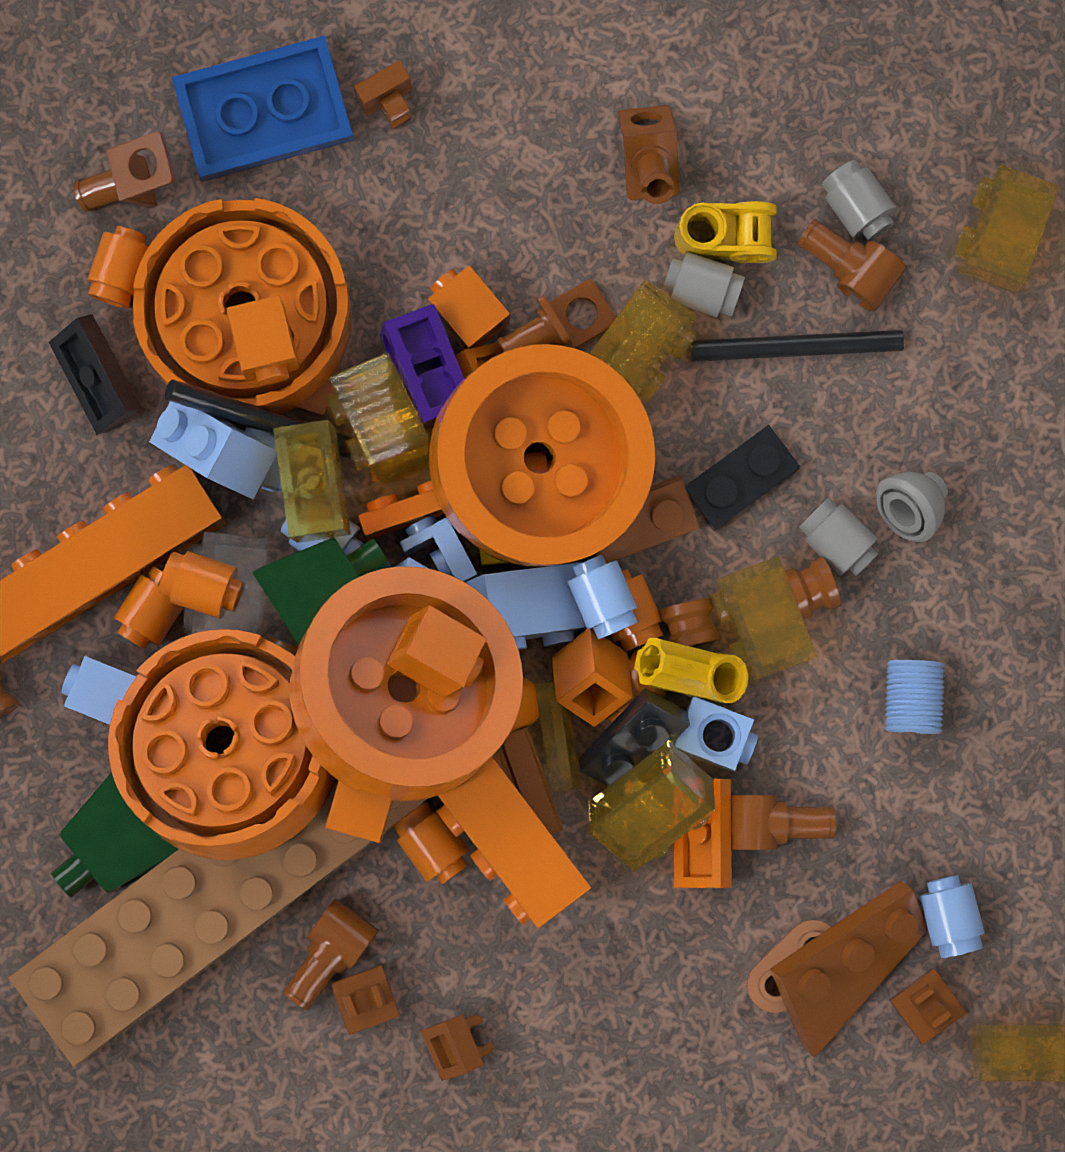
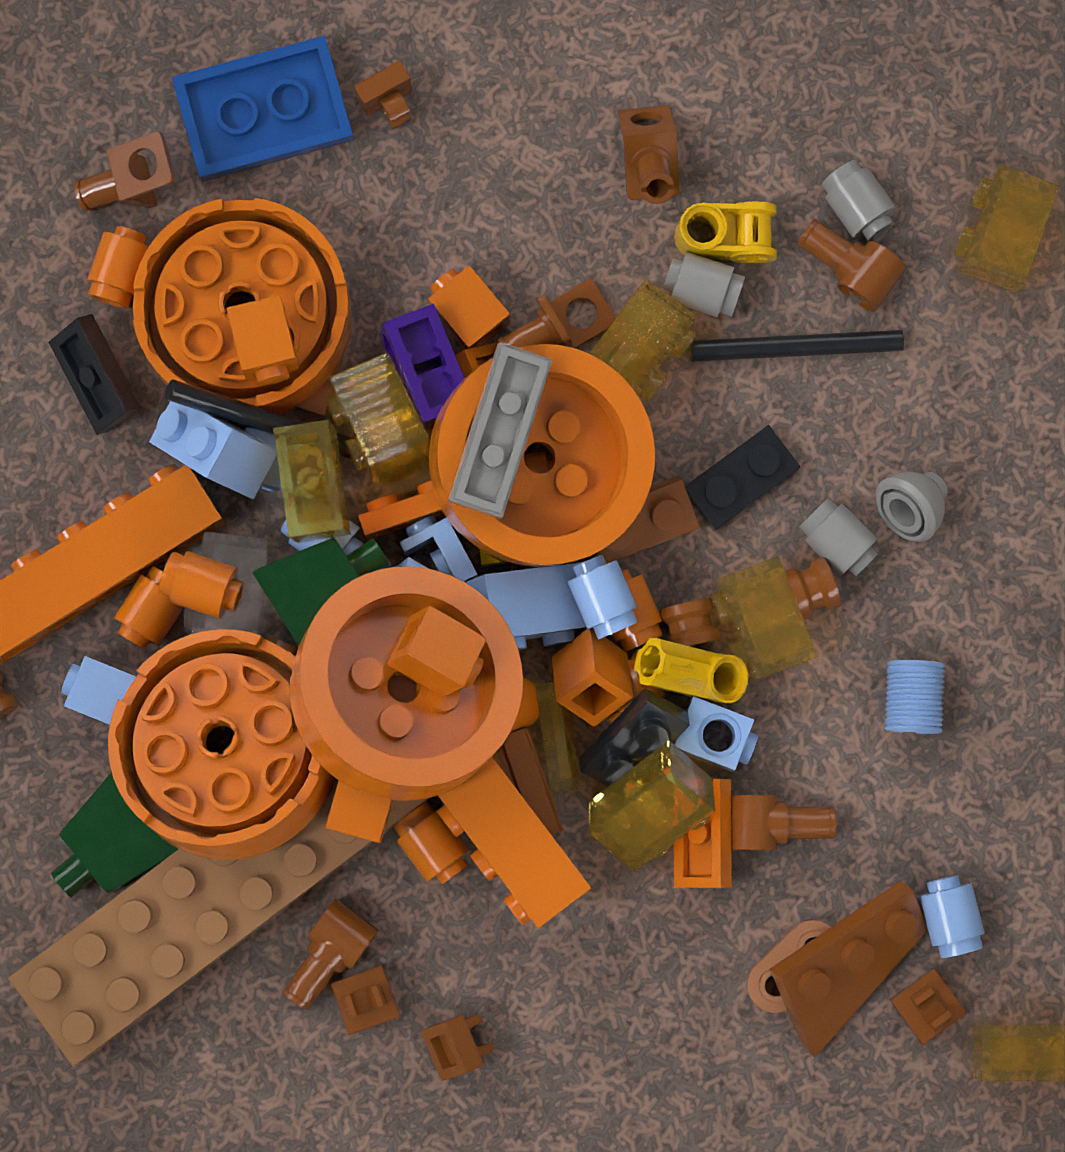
(500, 430): none -> light grey tile

